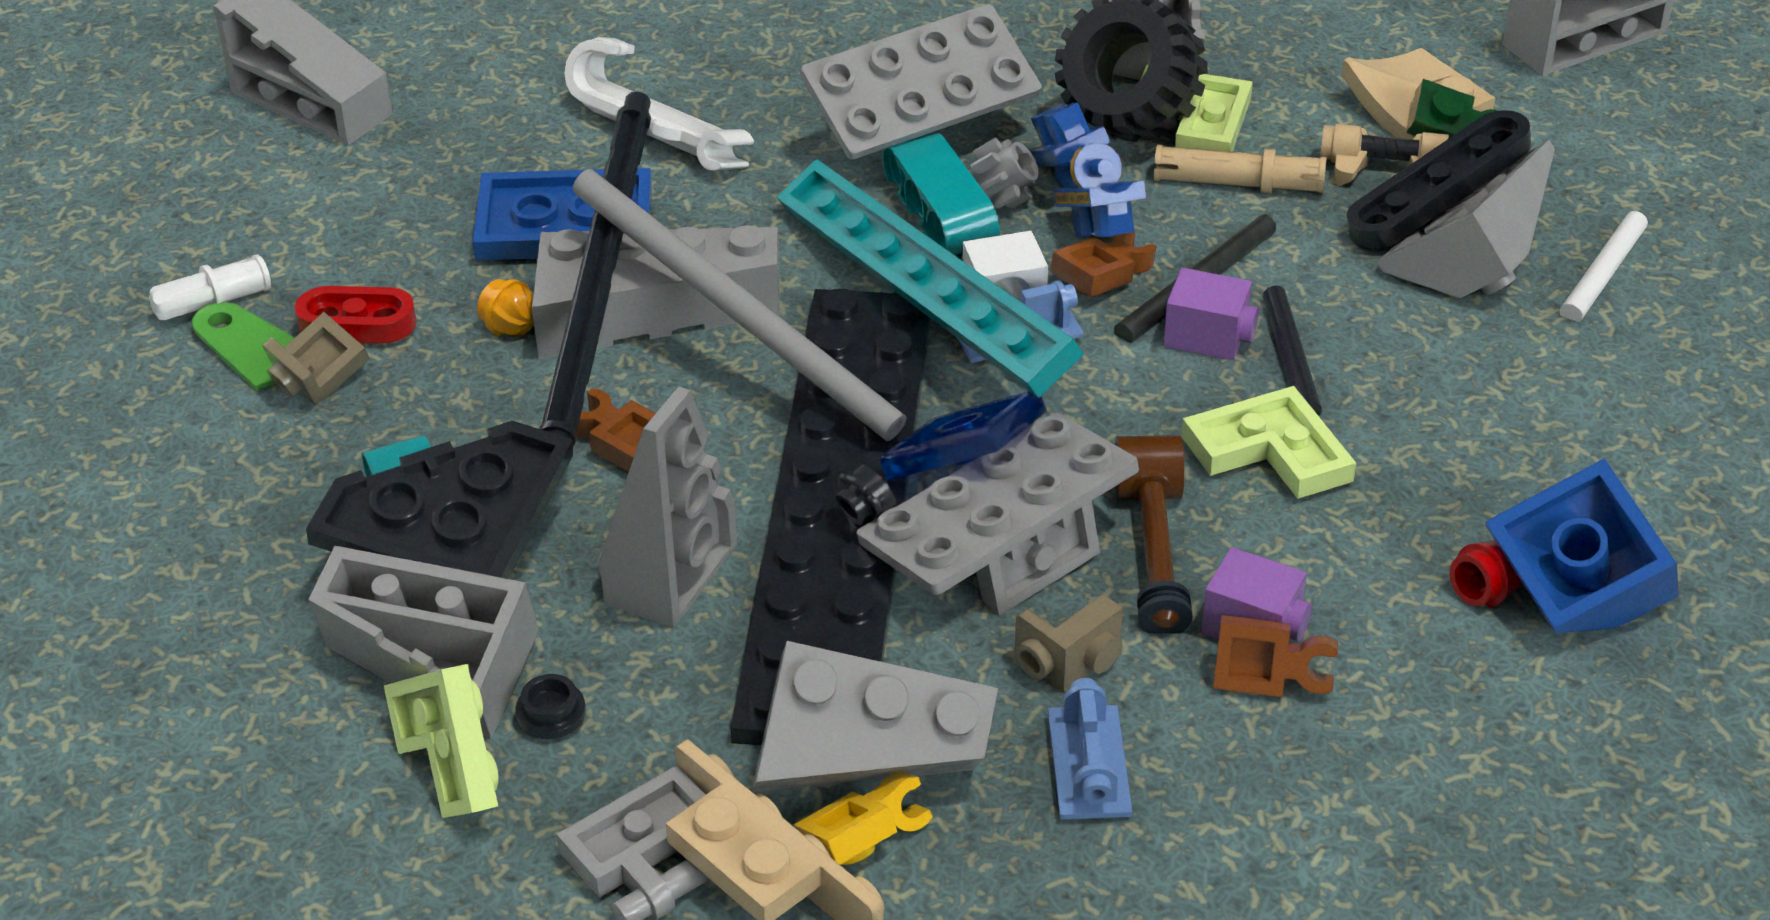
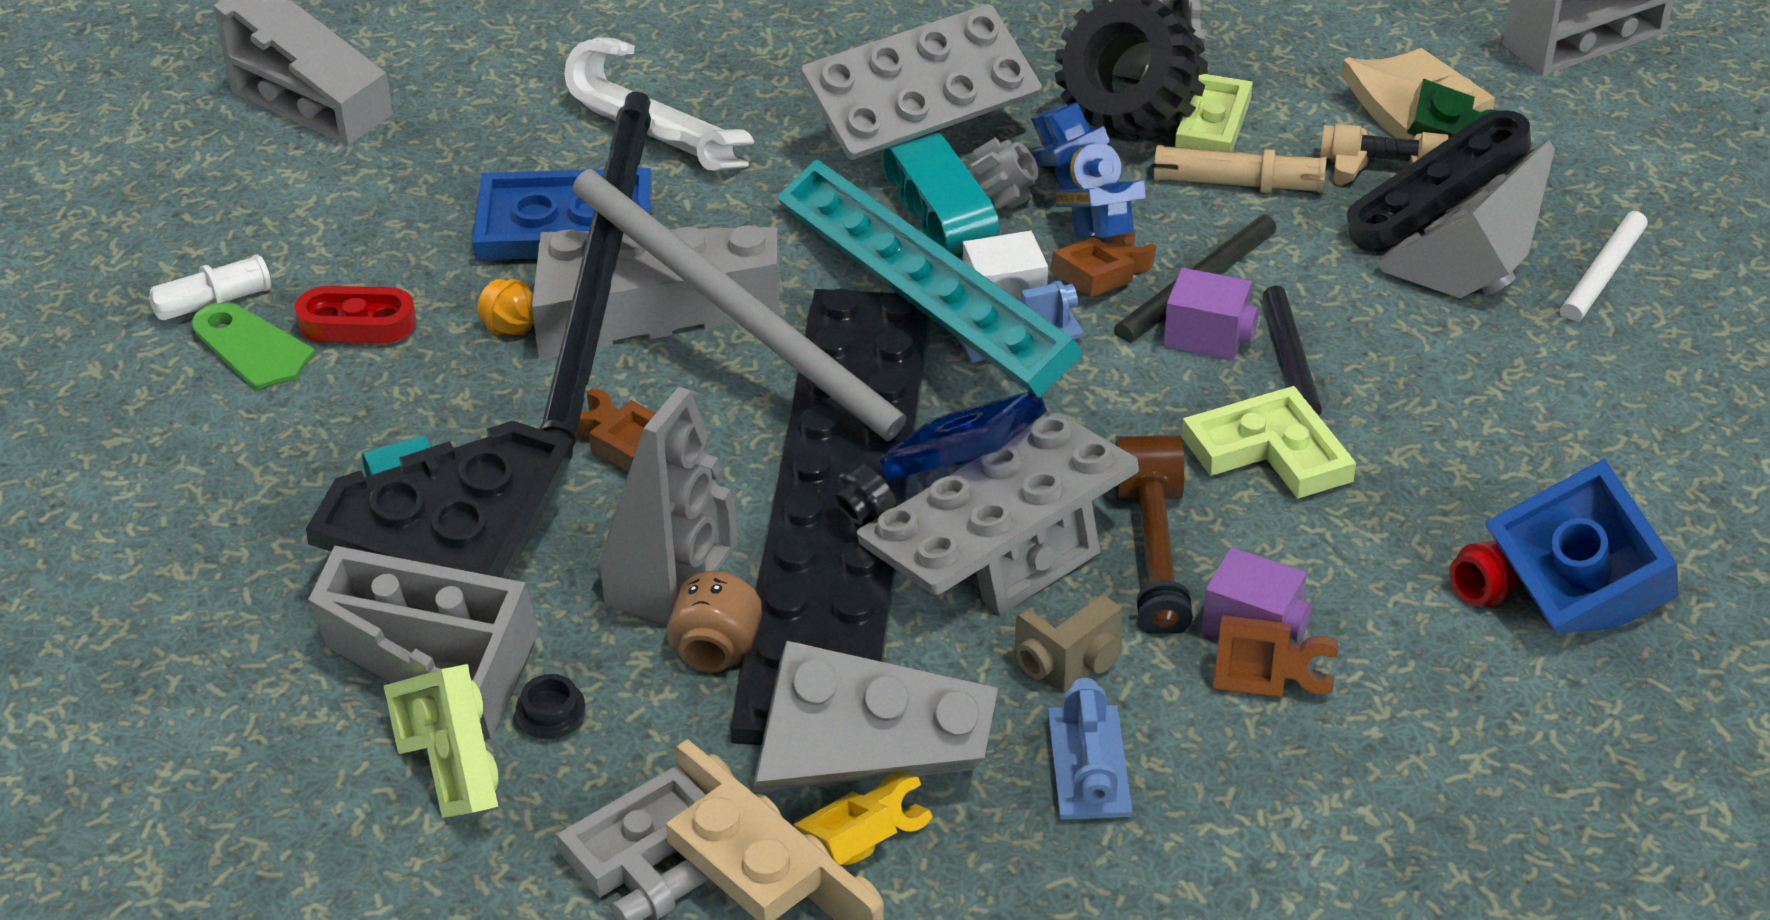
(315, 360): dark tan bracket -> none
(714, 621): none -> medium nougat head

